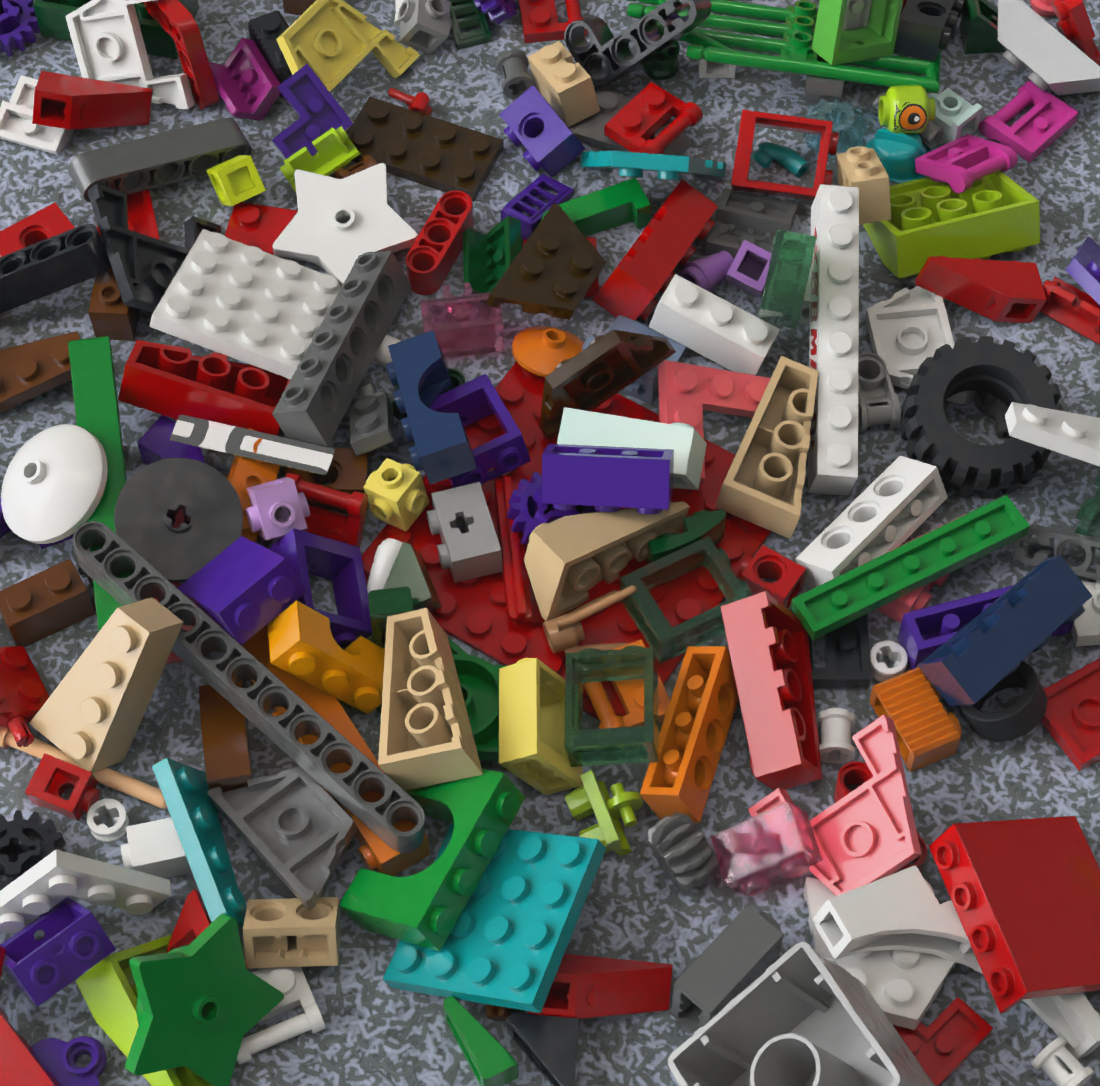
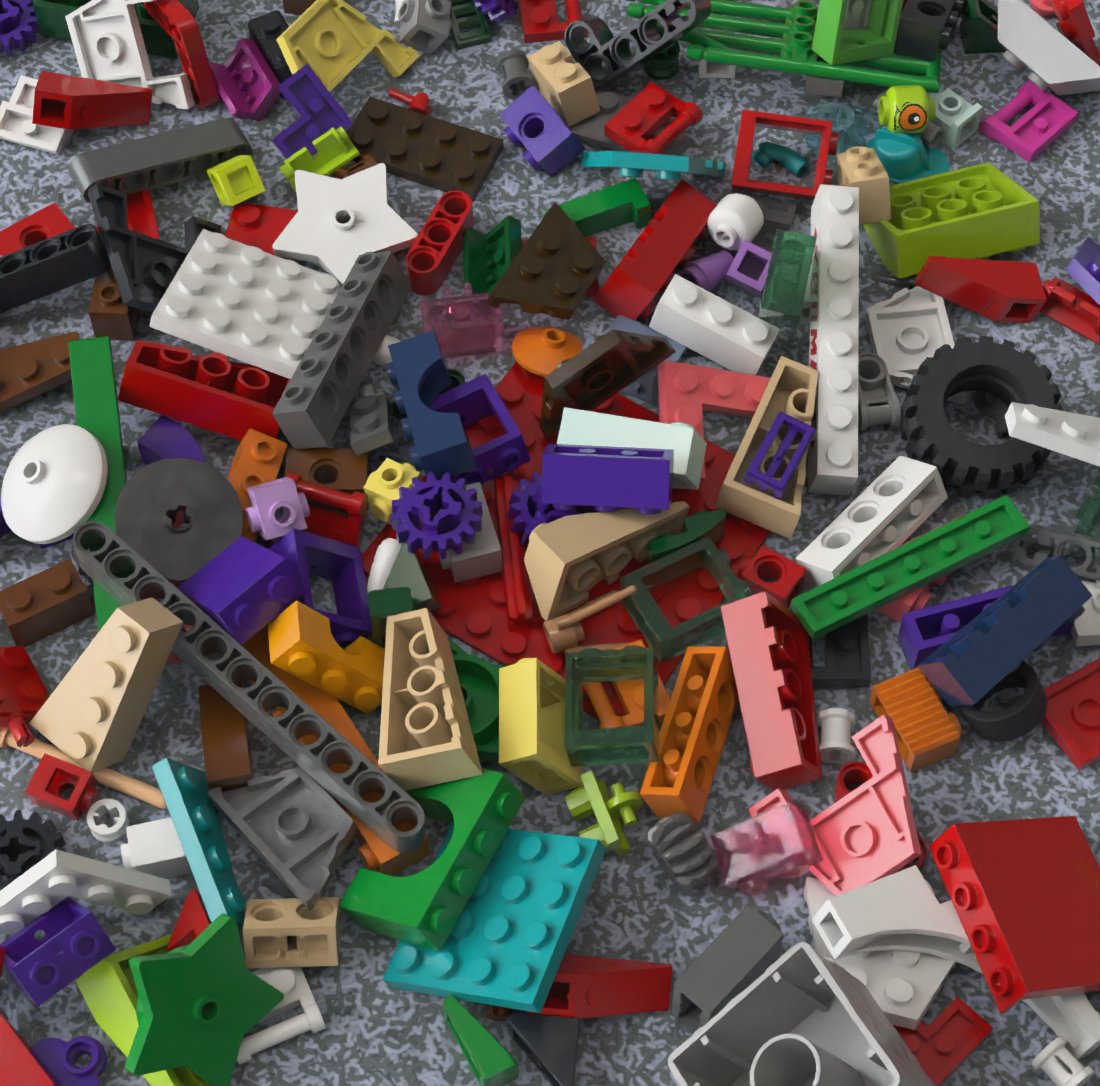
(240, 442): sticker -> none
(441, 511): none -> dark purple gear
(522, 201): dark purple slope -> none
(735, 220): none -> white head
(766, 480): none -> dark purple tile
(895, 653): white bush -> none
(965, 161): dark pink plate -> none

